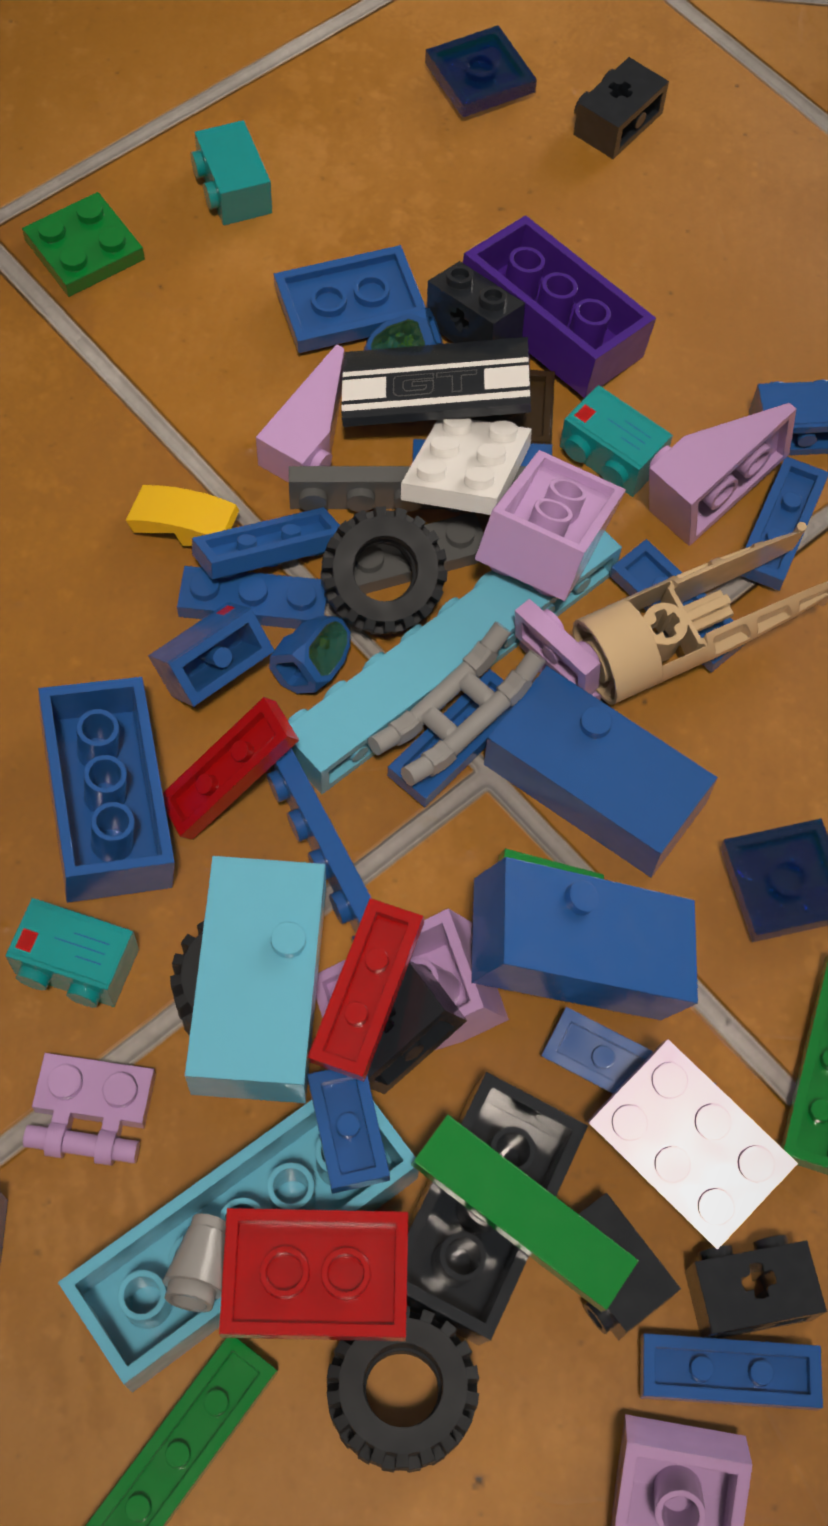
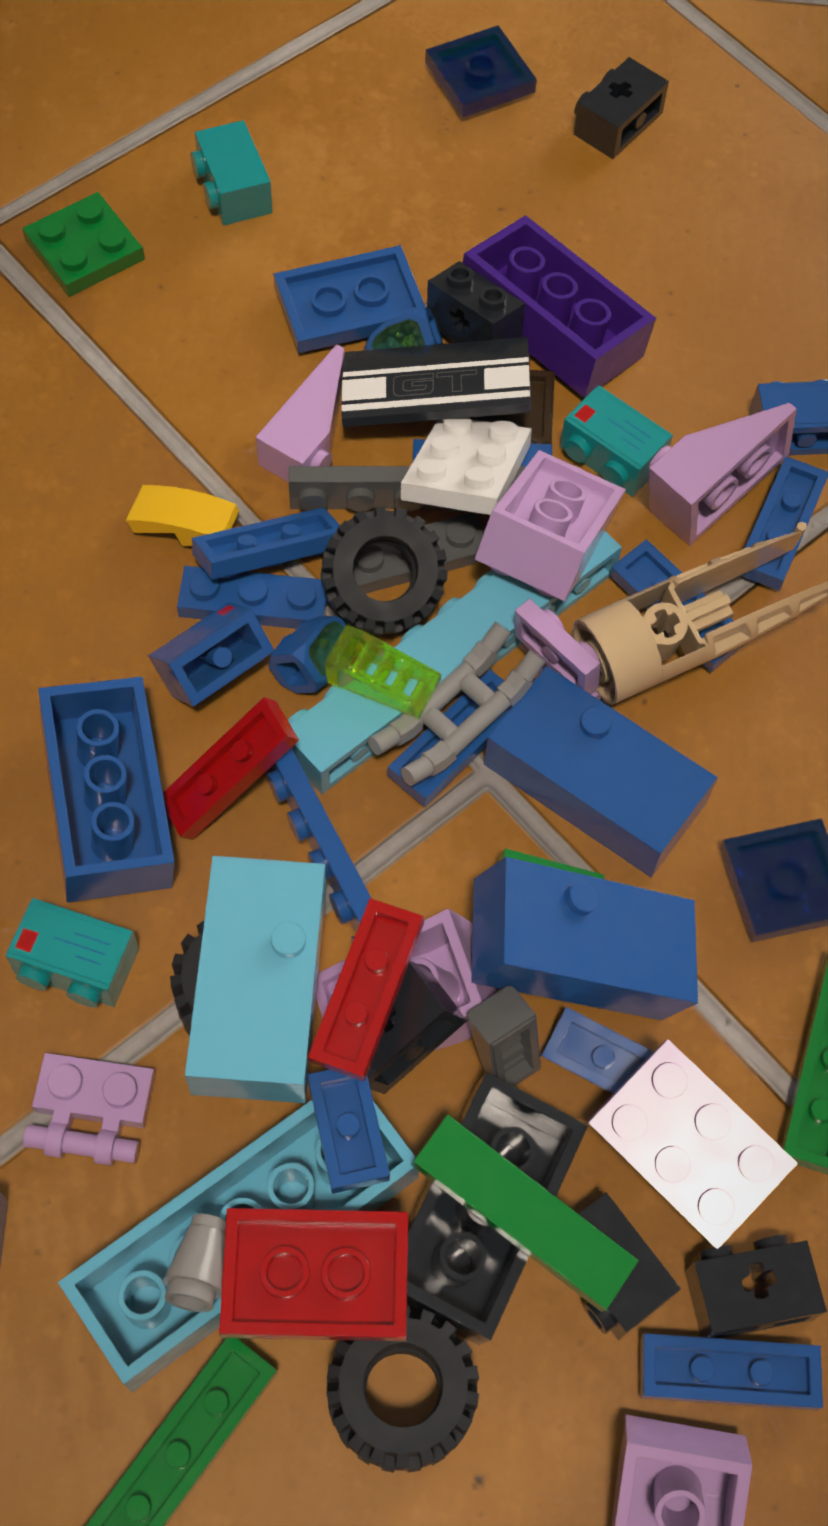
(372, 650): none -> clear neon green slope
(506, 1036): none -> dark grey slope

